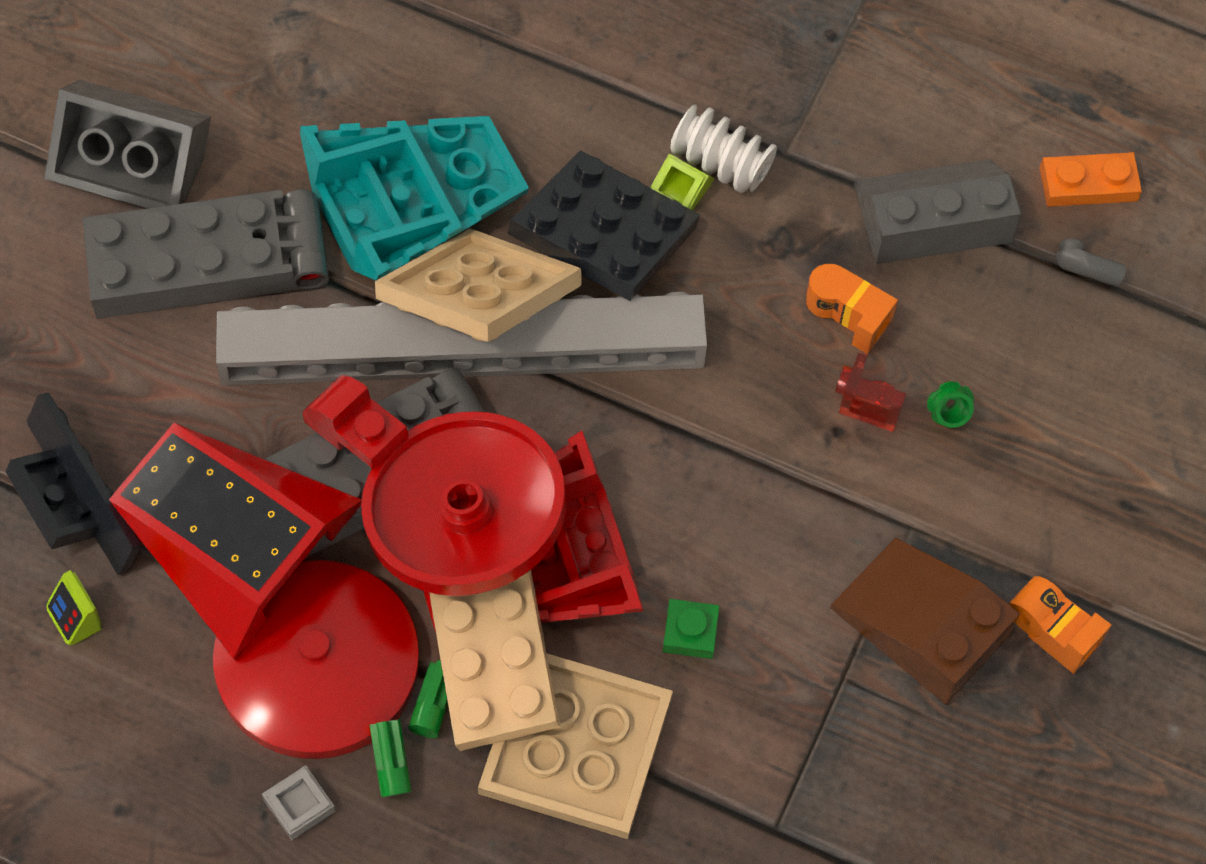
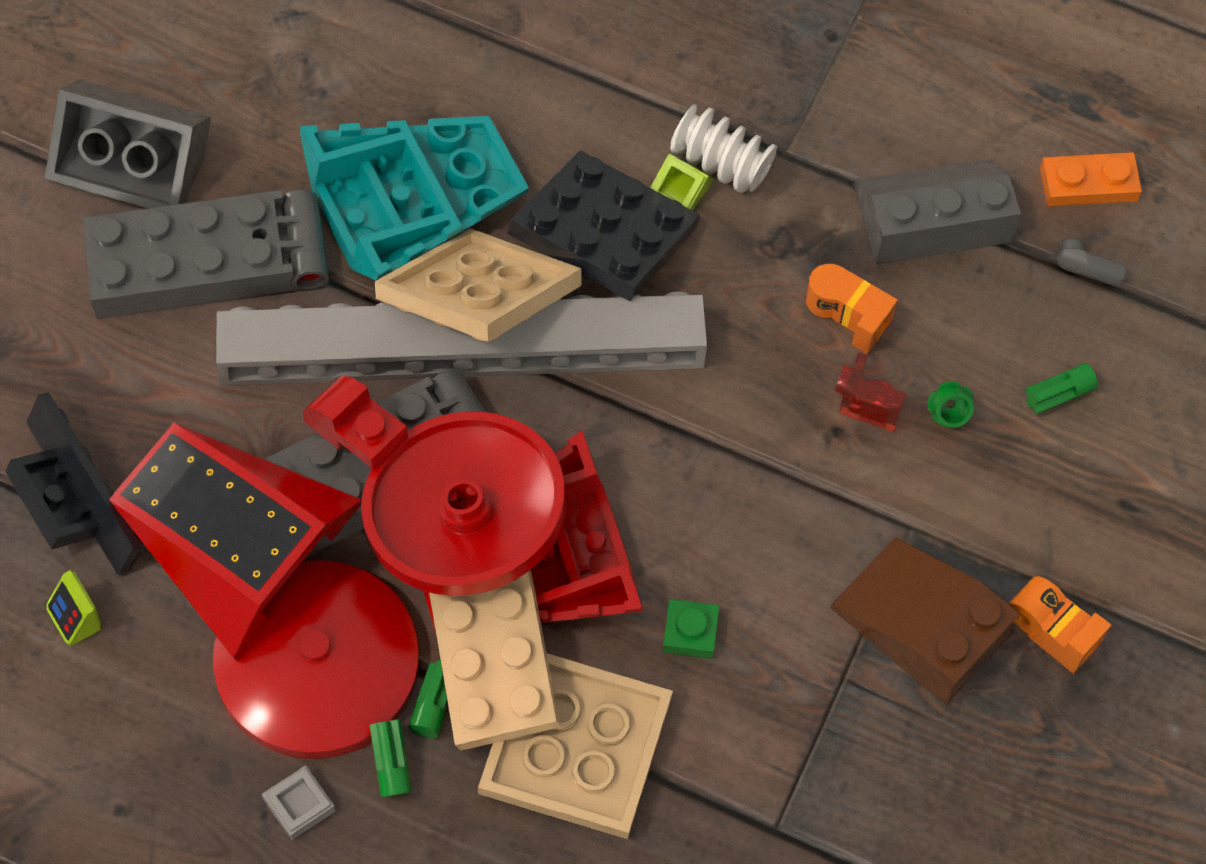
(1061, 388): none -> green piece

